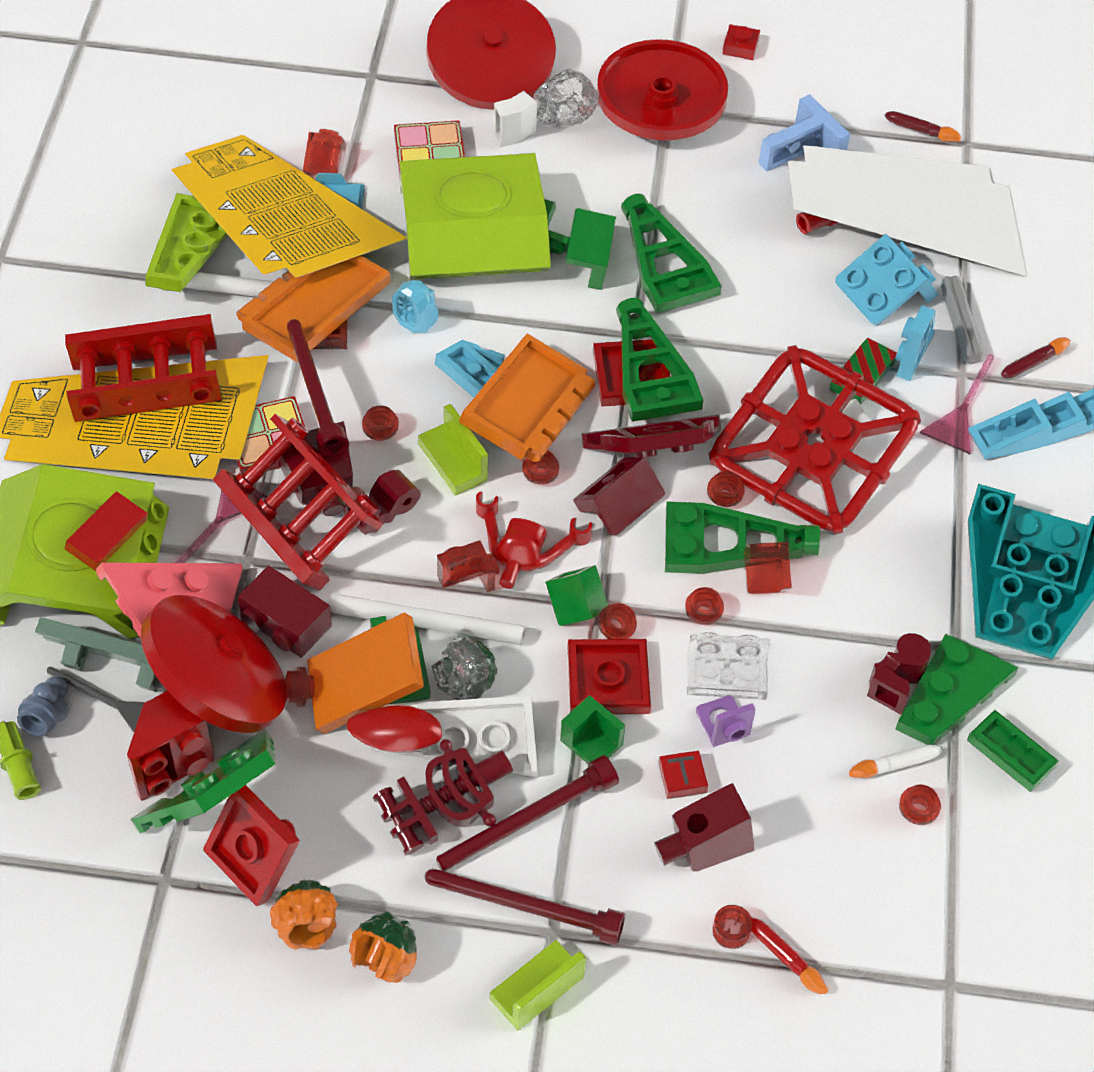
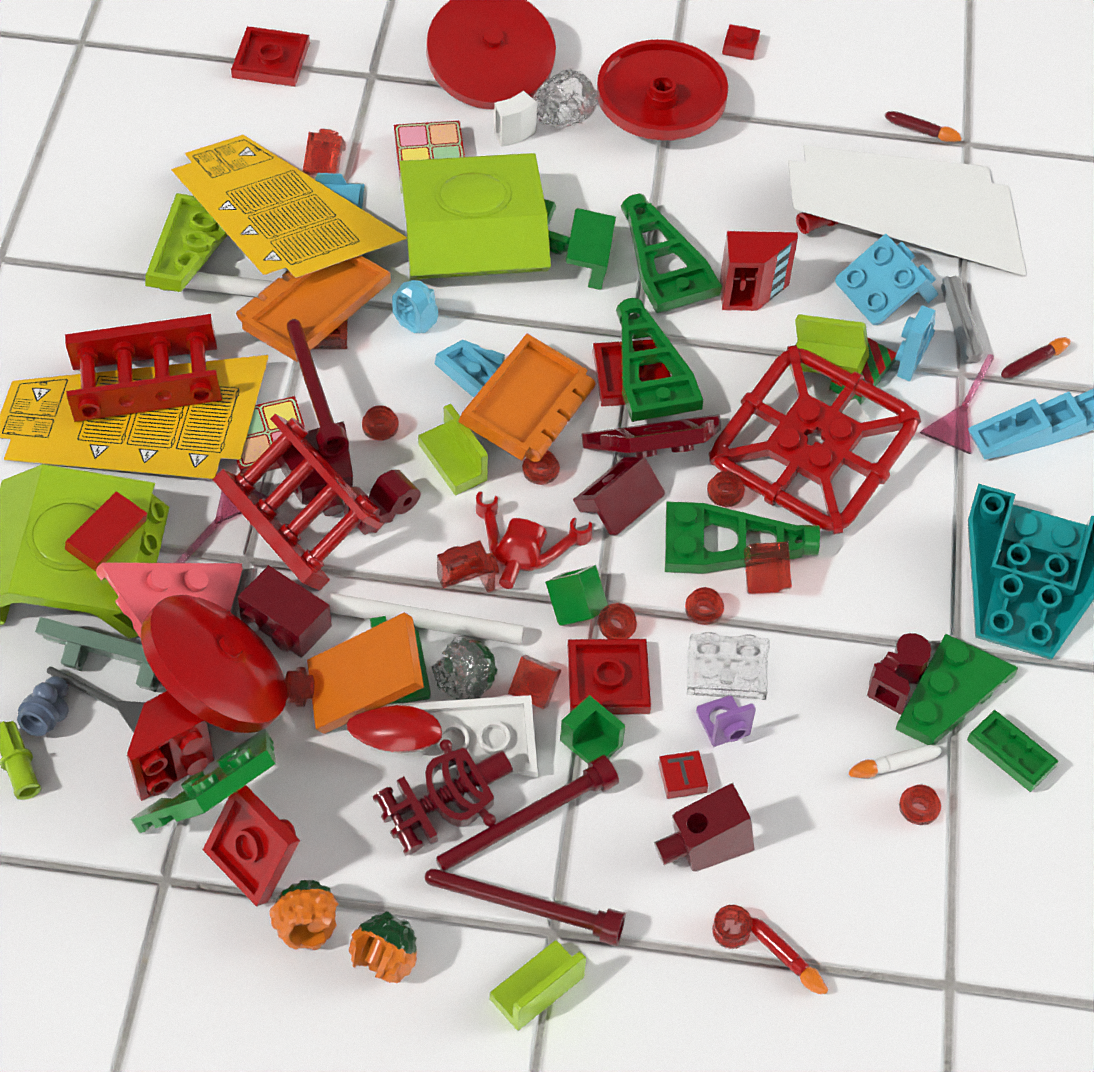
(270, 56): none -> red tile
(535, 679): none -> clear red plate
(755, 268): none -> red slope
(812, 128): light blue bracket -> none
(834, 340): none -> lime panel

